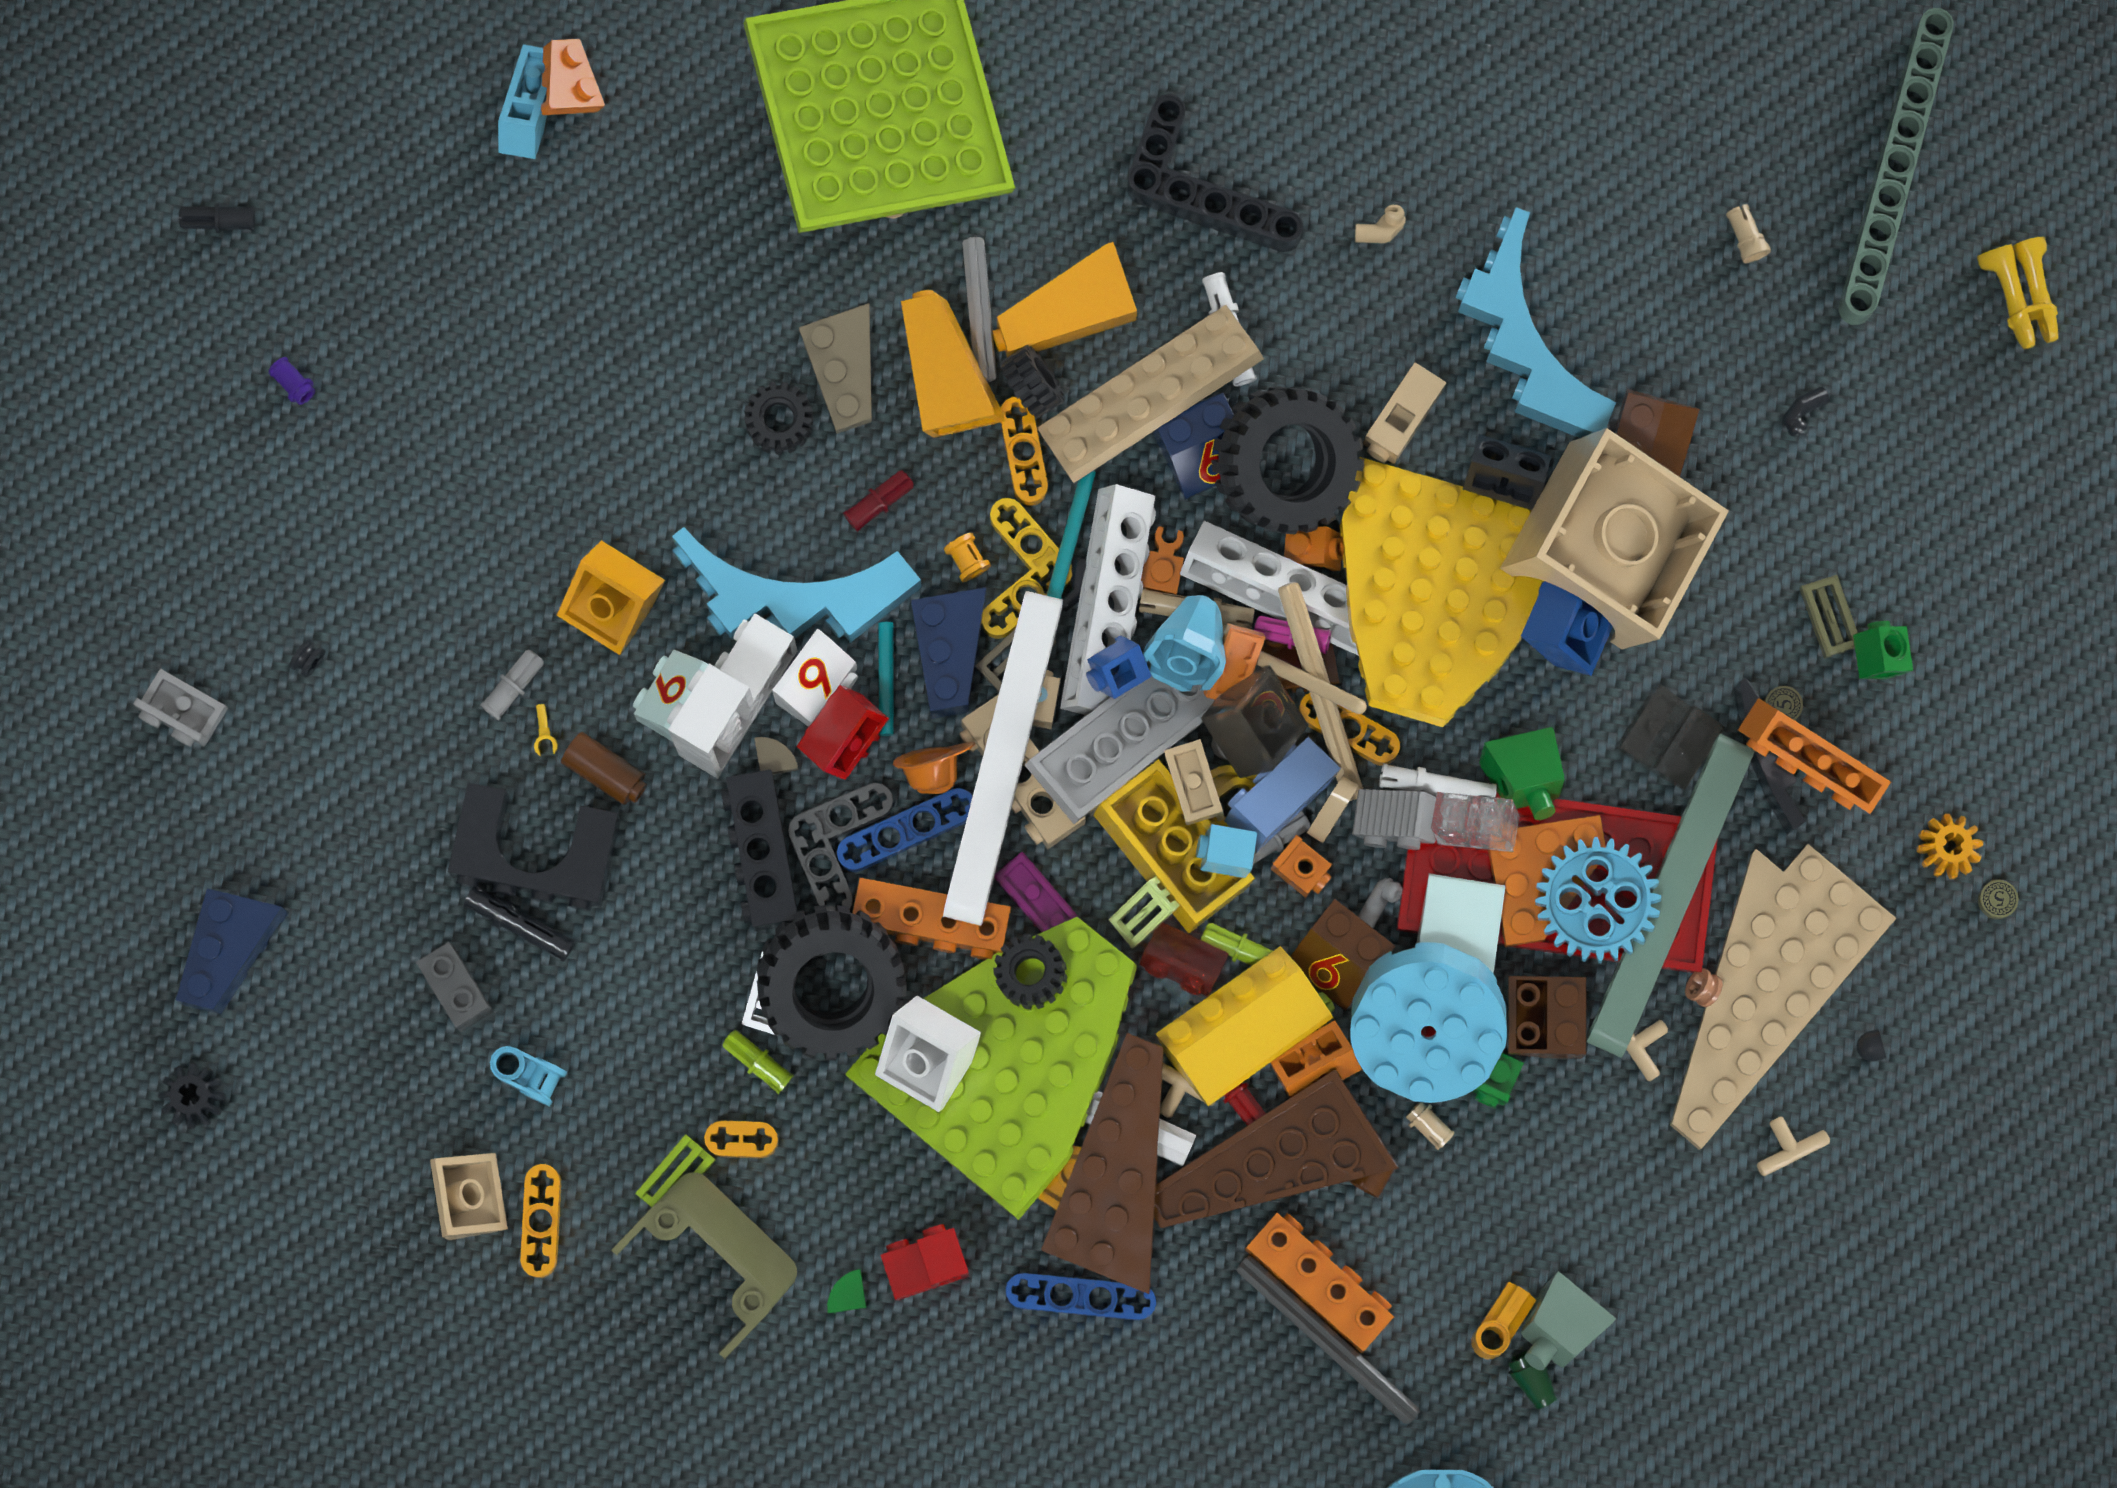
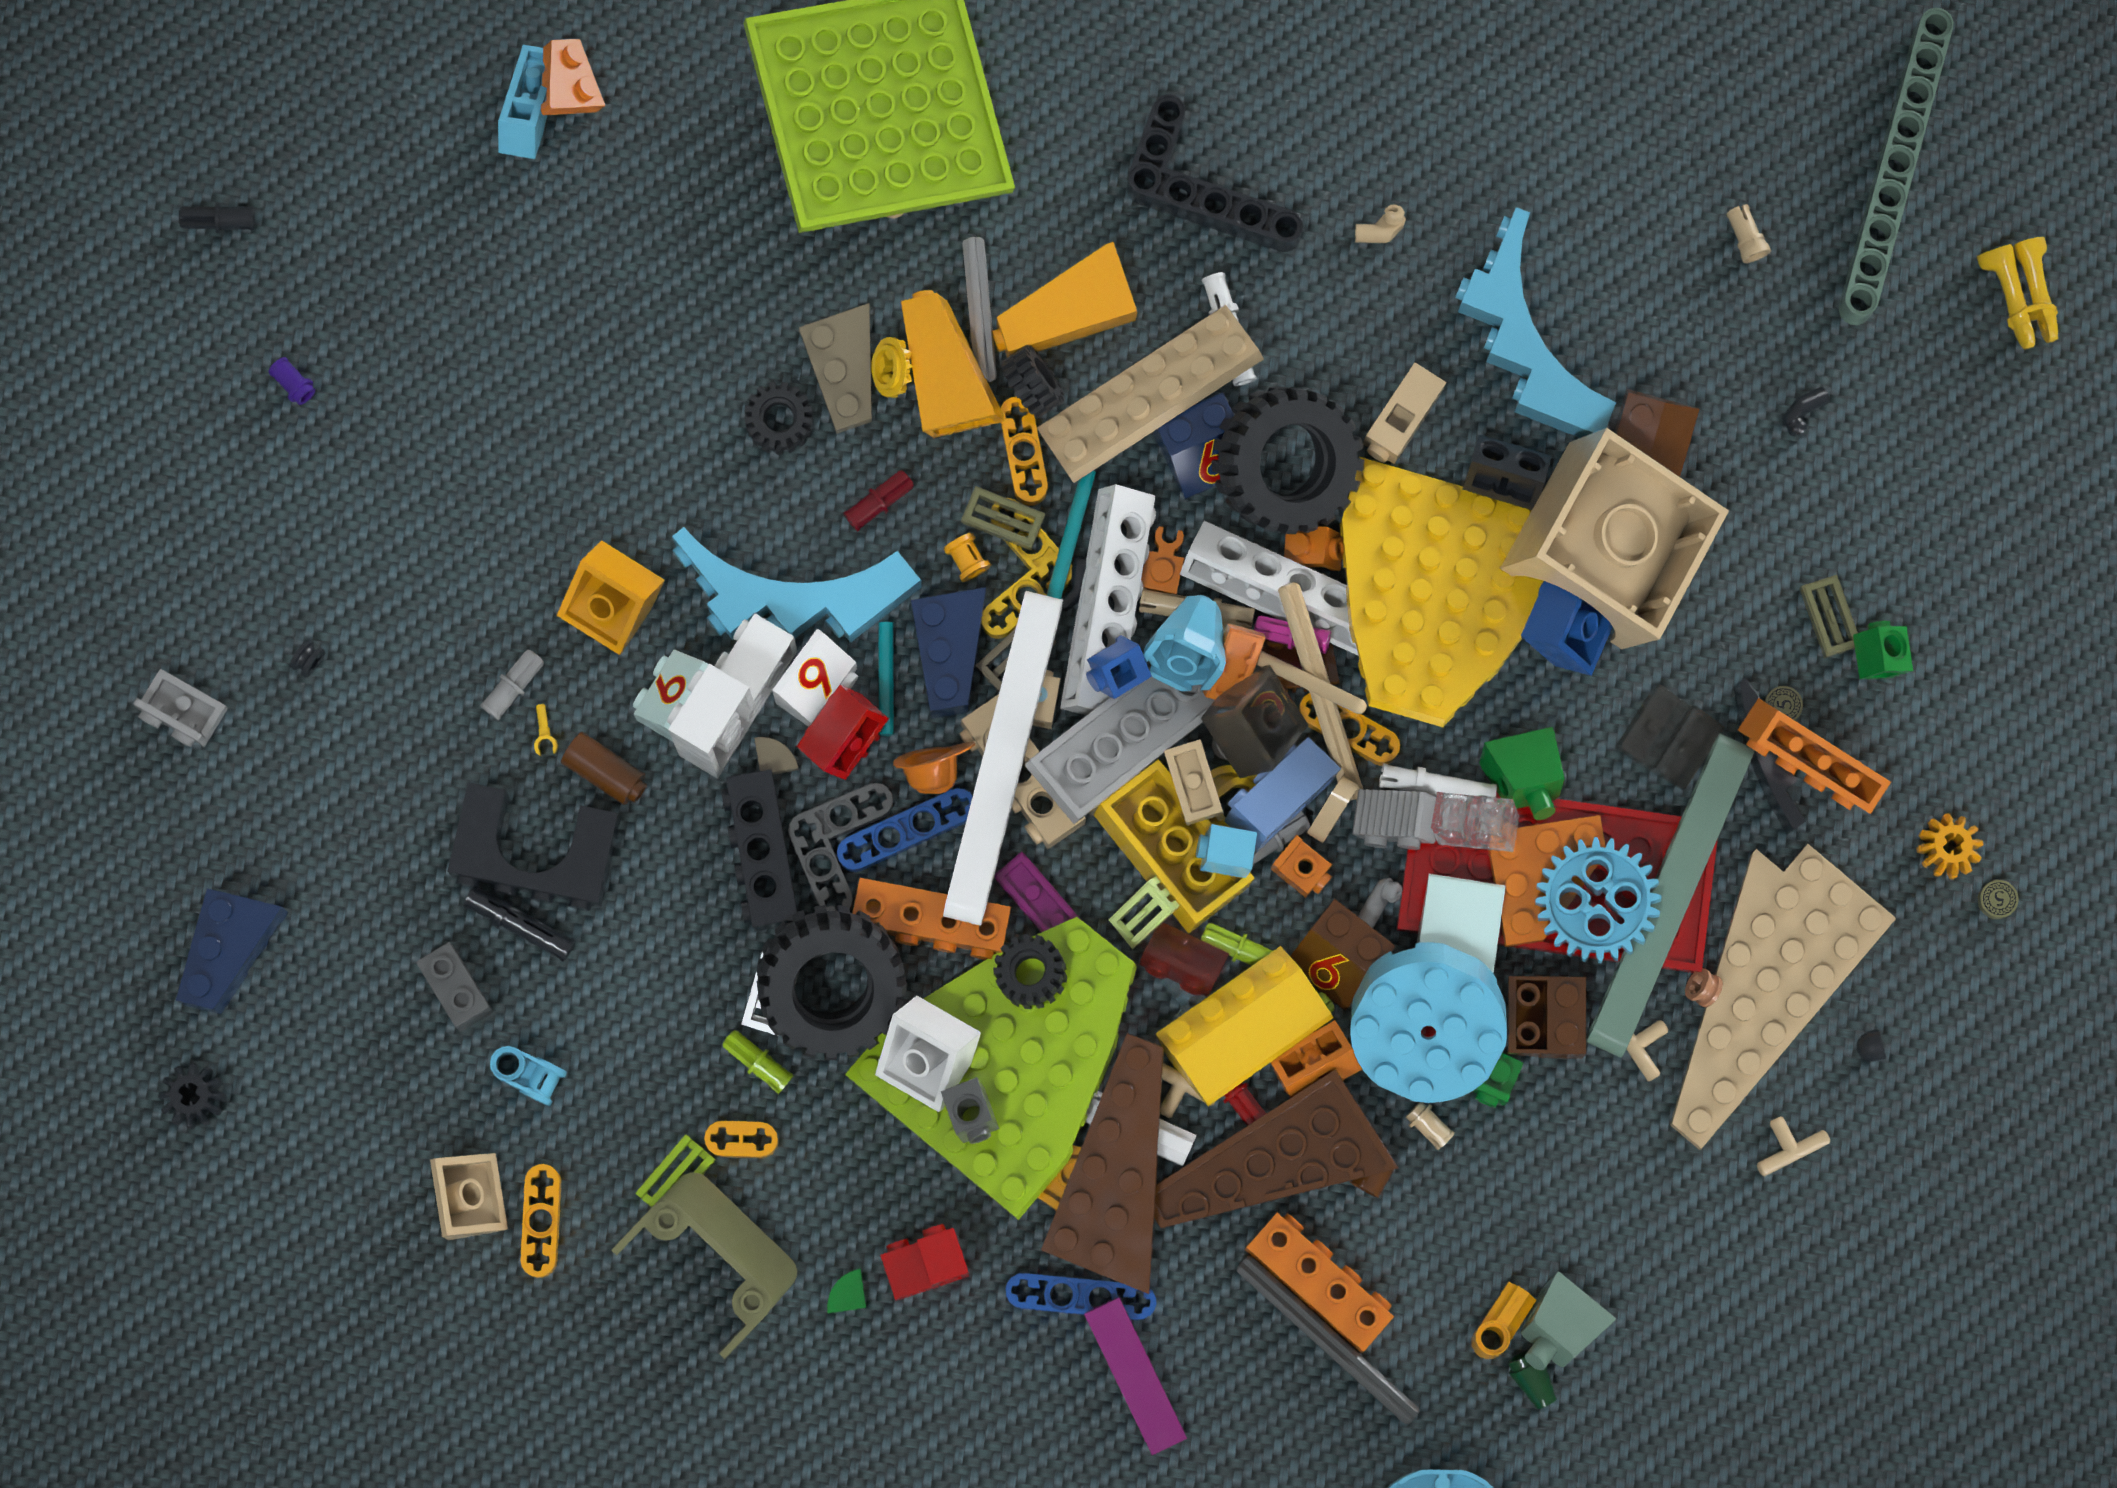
(891, 358): none -> yellow gear
(962, 1097): none -> dark grey brick
(997, 531): none -> olive tile
(1135, 1375): none -> magenta tile

